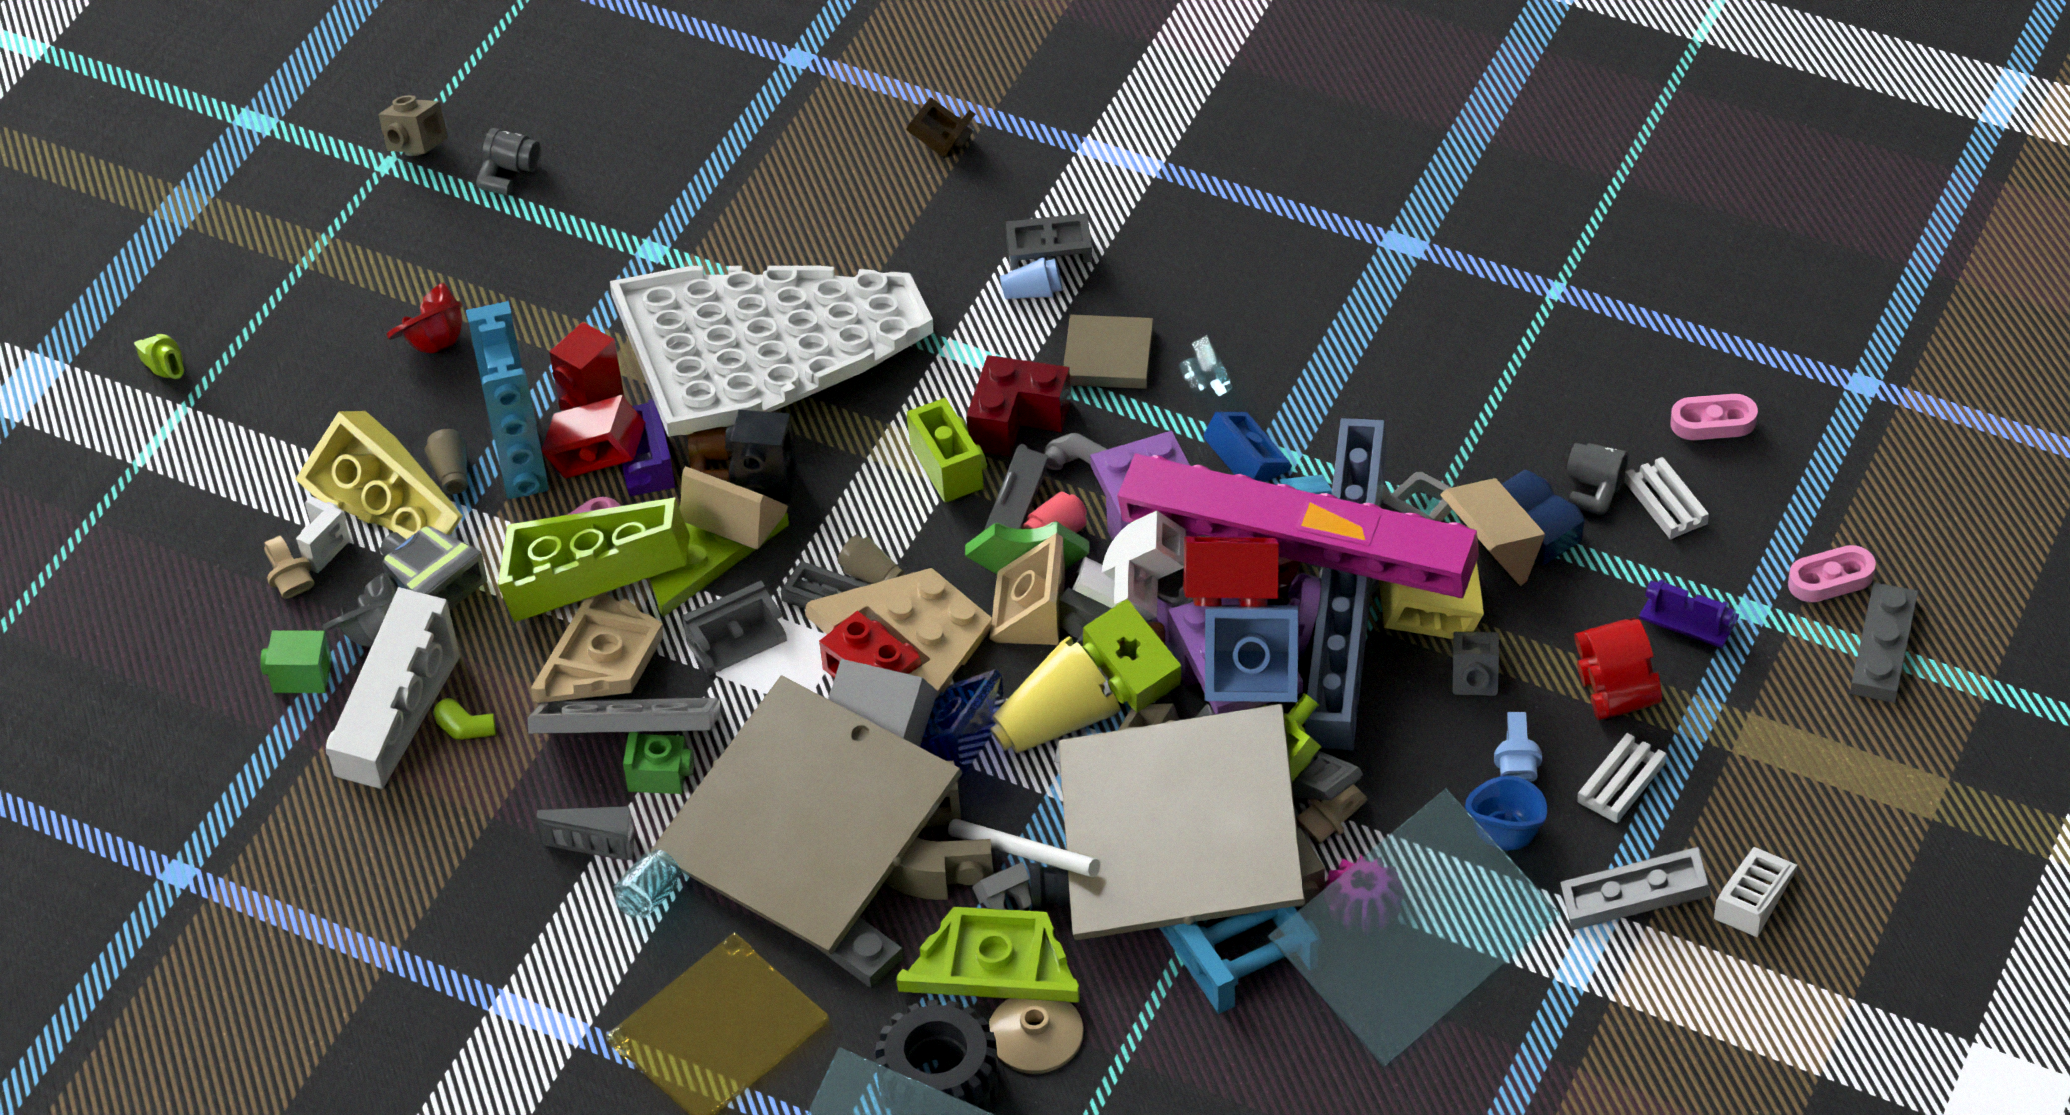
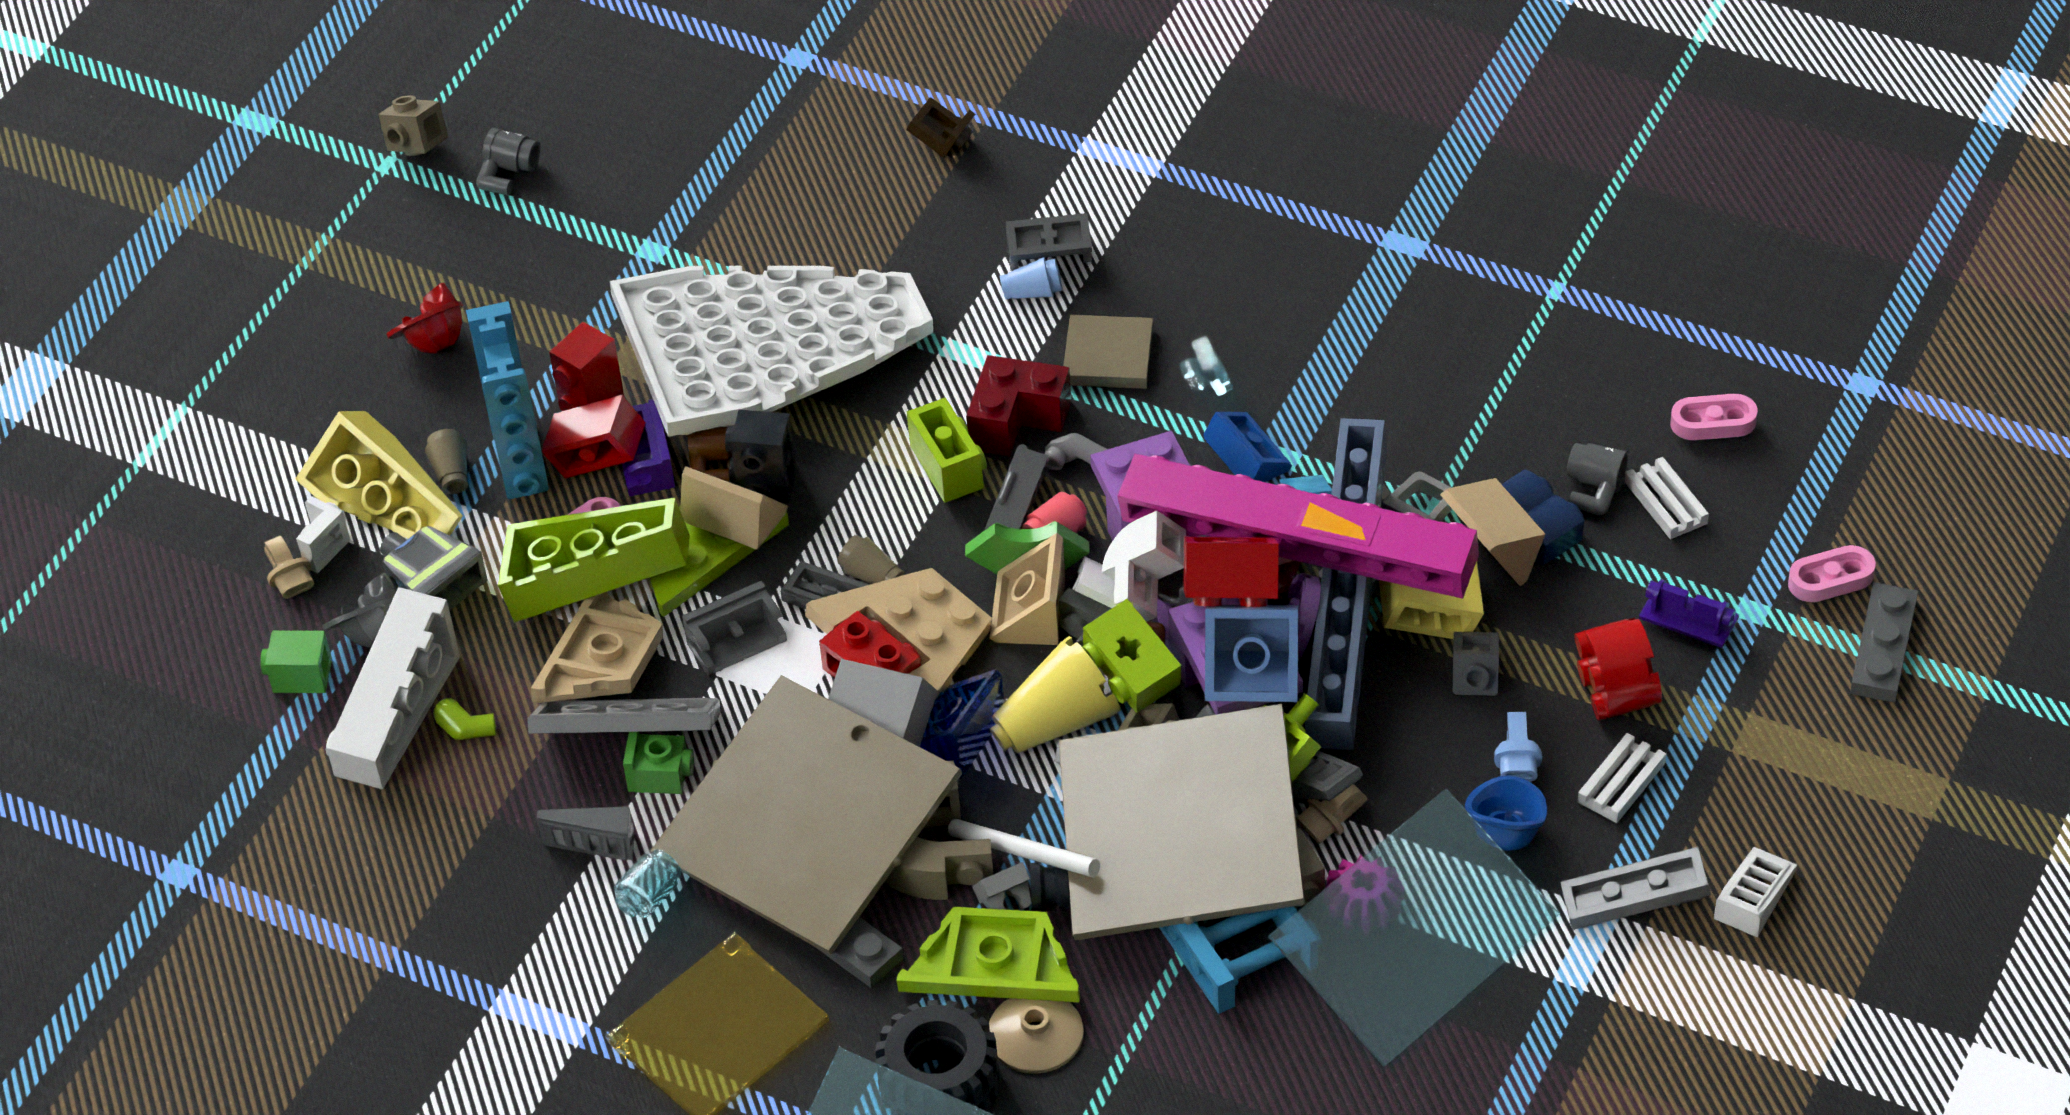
(161, 356): lime piece -> none

